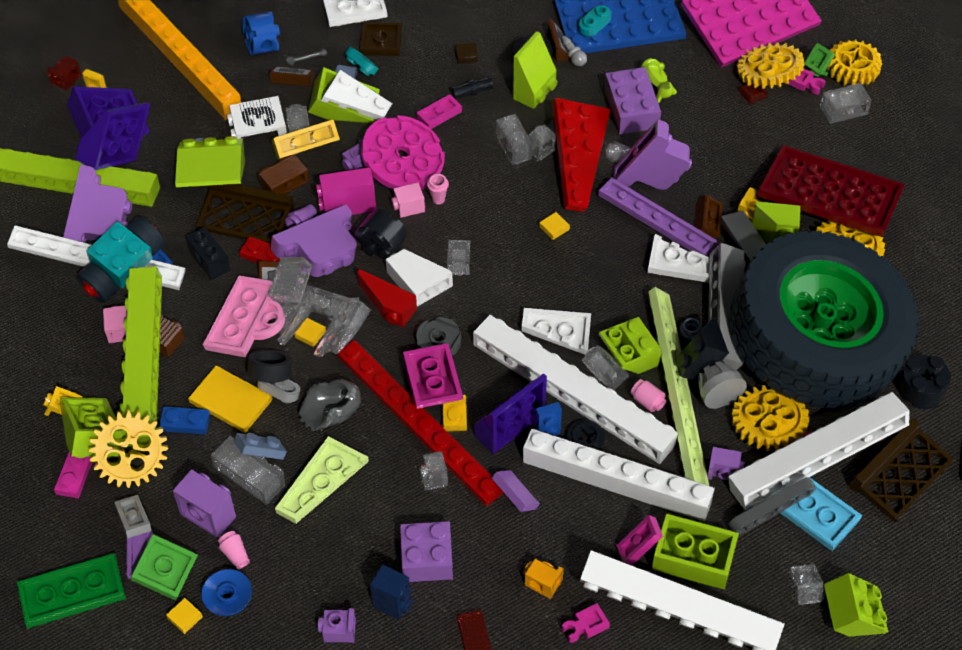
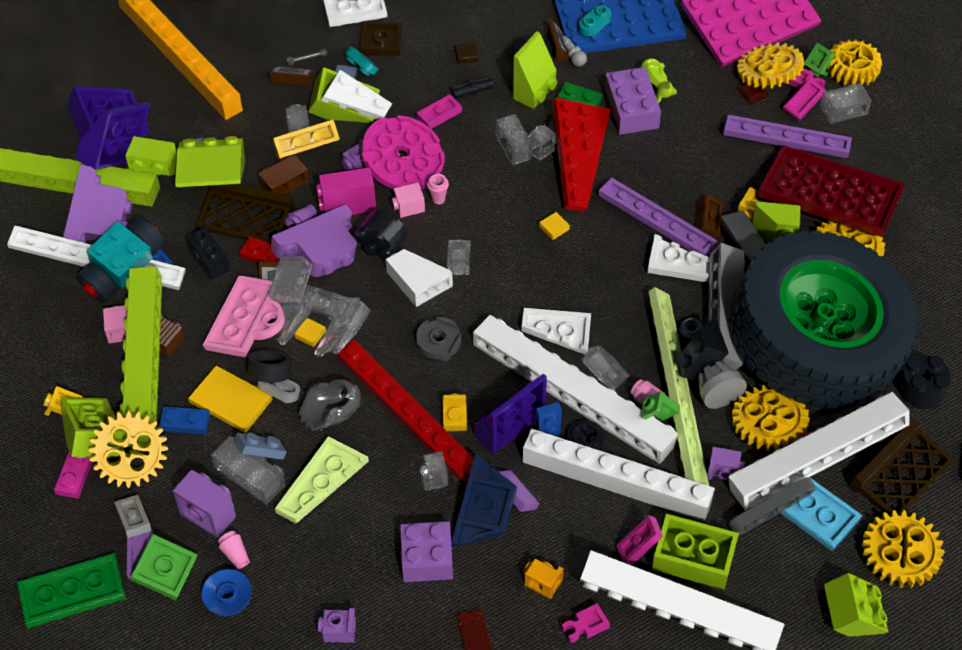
(64, 73): clear red brick -> none
(93, 79): yellow tile -> none
(152, 156): none -> lime slope
(184, 615): yellow tile -> none
(257, 117): white panel -> none
(260, 33): blue brick -> none
(391, 301): red slope -> none
(391, 592): dark blue brick -> none
(432, 376): dark pink slope -> none
(484, 505): none -> dark blue wing
(580, 94): none -> green plate
(616, 151): clear cone -> none
(632, 346): lime slope -> none
(654, 159): medium lavender brick -> none
(660, 406): none -> bright green bracket
(788, 135): none -> medium lavender plate
(804, 99): none -> dark pink tile
(808, 584): clear bracket -> none
(879, 545): none -> yellow gear

